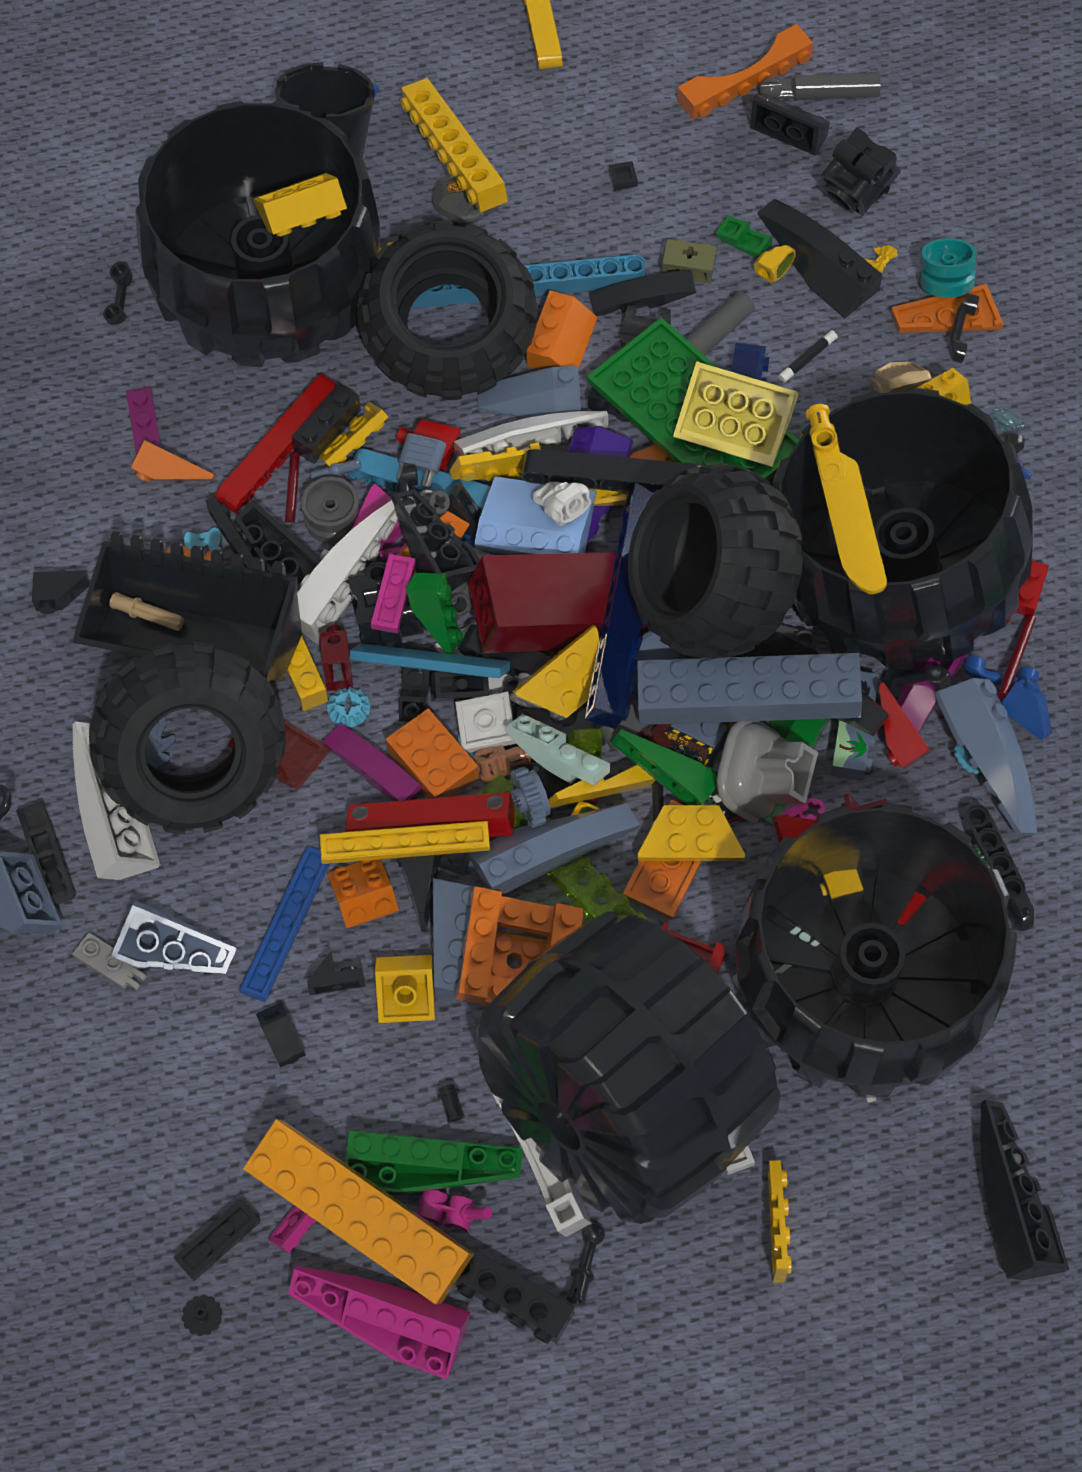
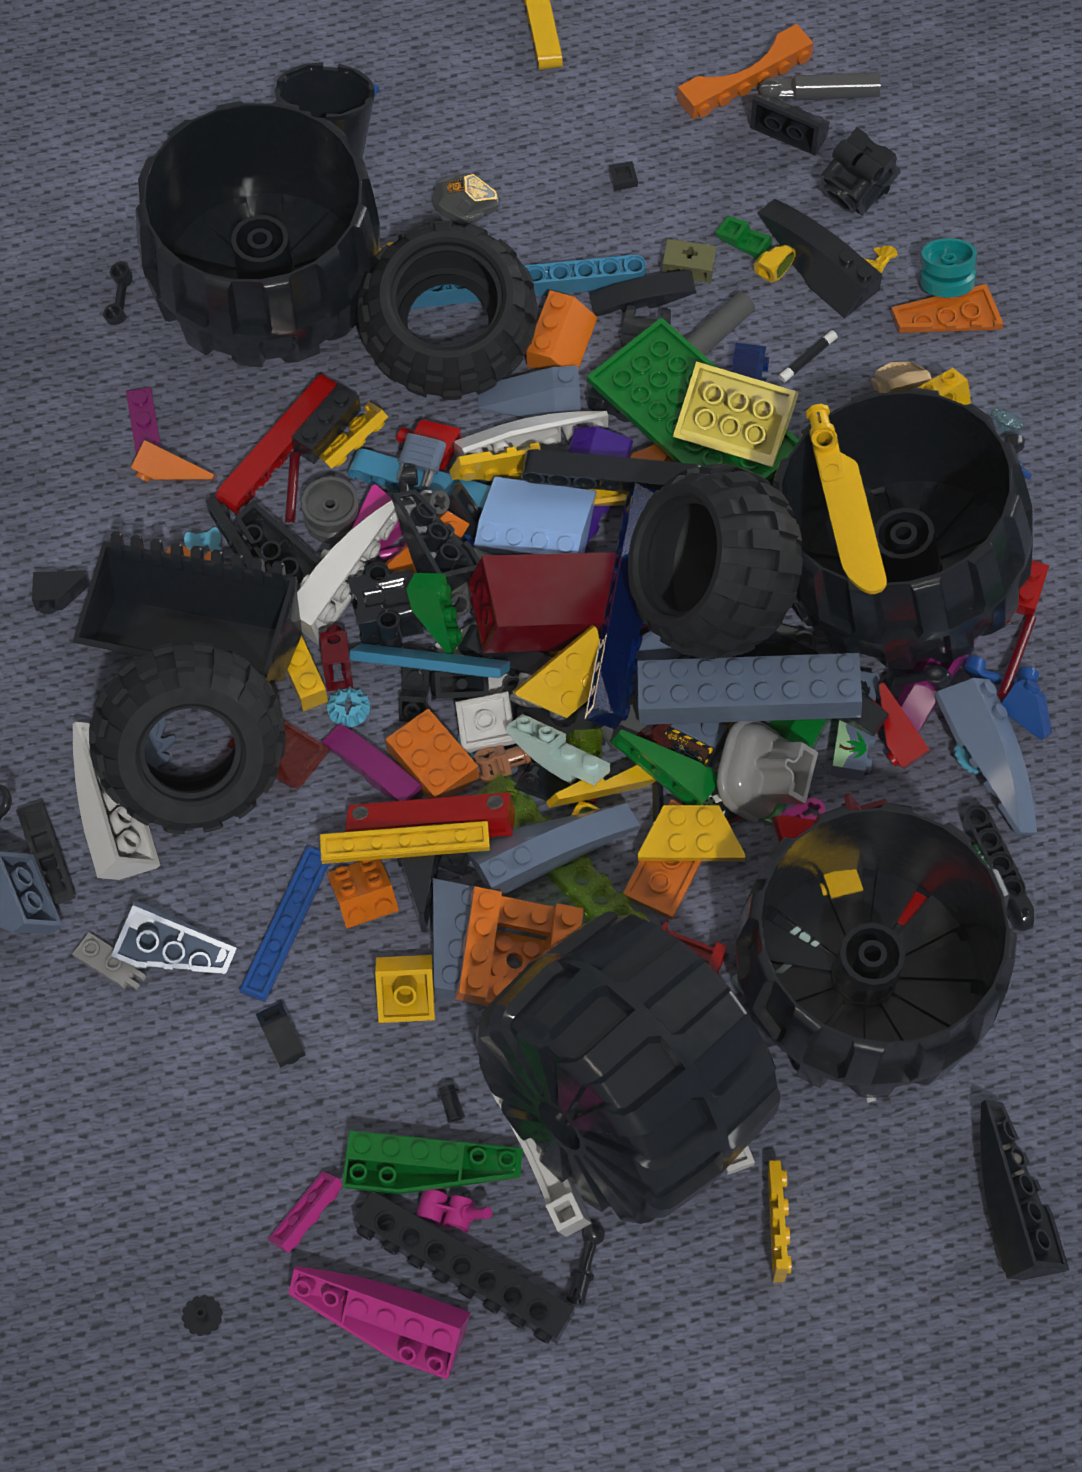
(137, 608): tan axle -> none
(217, 1239): black plate -> none
(301, 204): yellow slope -> none
(327, 980): black slope -> none
(336, 470): sand blue piece -> none
(358, 1211): light orange brick -> none
(393, 593): dark pink plate -> none
(453, 145): yellow brick -> none
(529, 796): sand blue gear -> none
(563, 501): white piece -> none
(956, 348): black bar -> none

